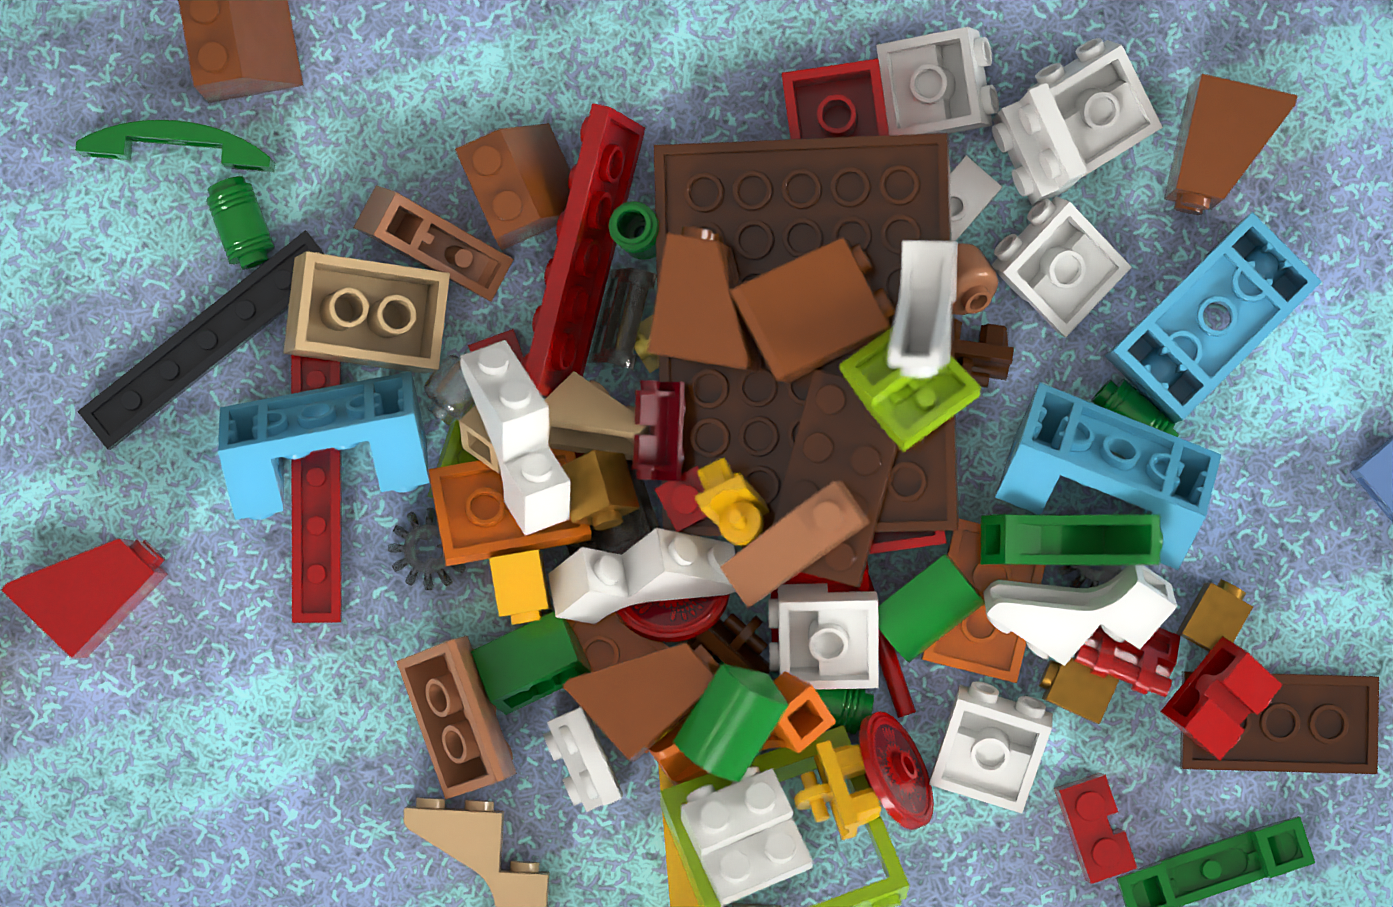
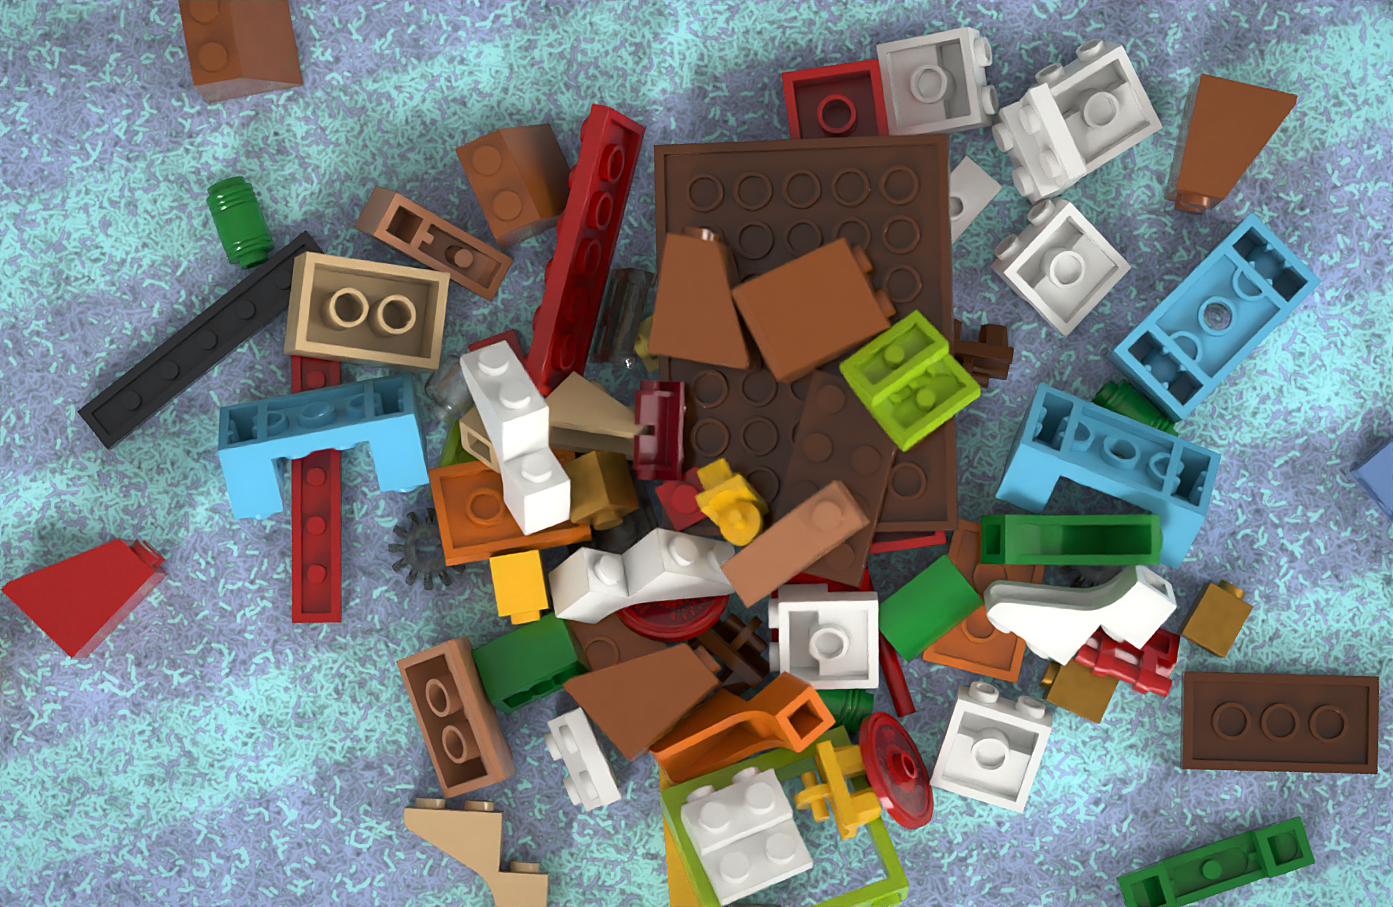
(117, 140): green slope -> none
(626, 223): green head -> none
(731, 721): green brick -> none
(924, 308): white arch -> none
(975, 280): nougat head -> none
(1085, 811): red brick -> none
(1220, 697): red brick -> none

